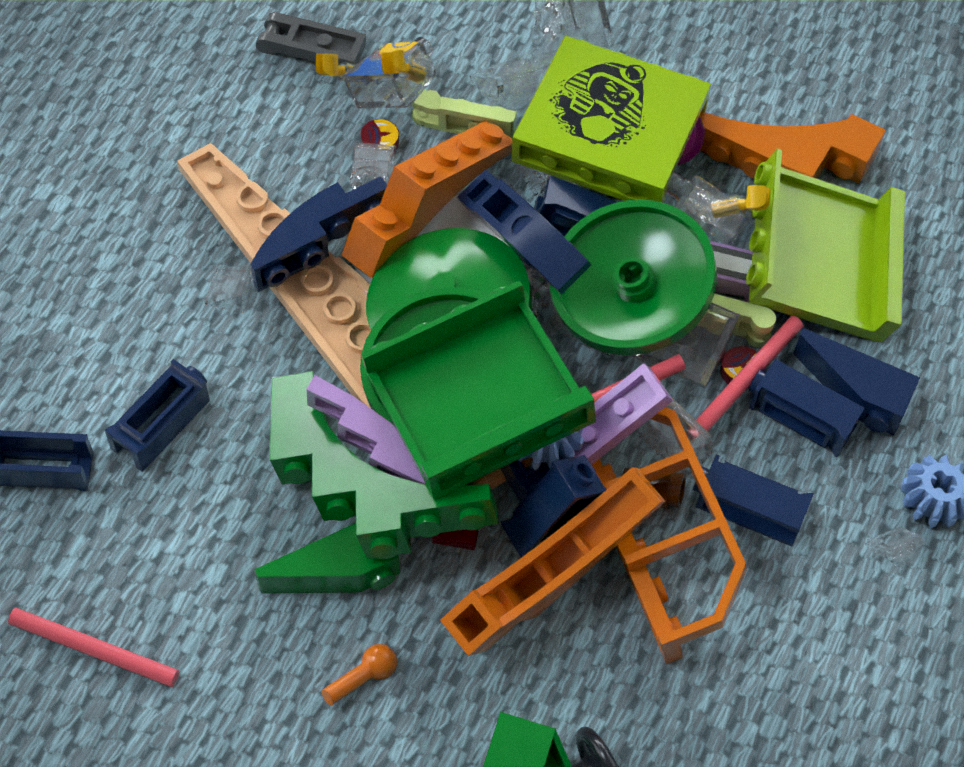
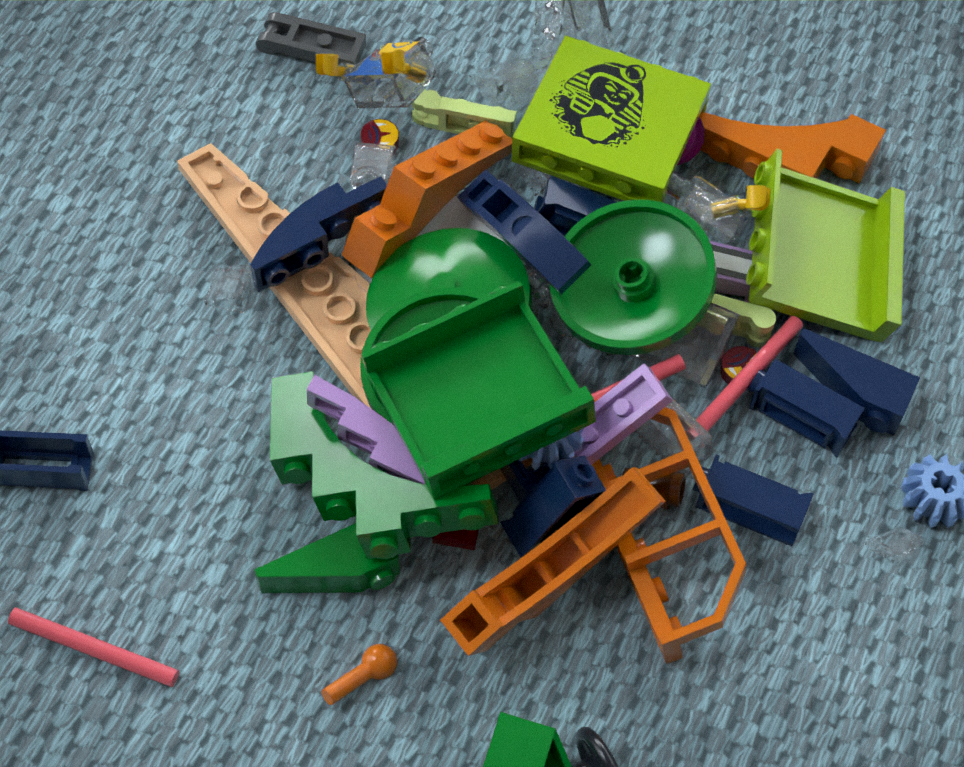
(169, 423): dark blue window -> none

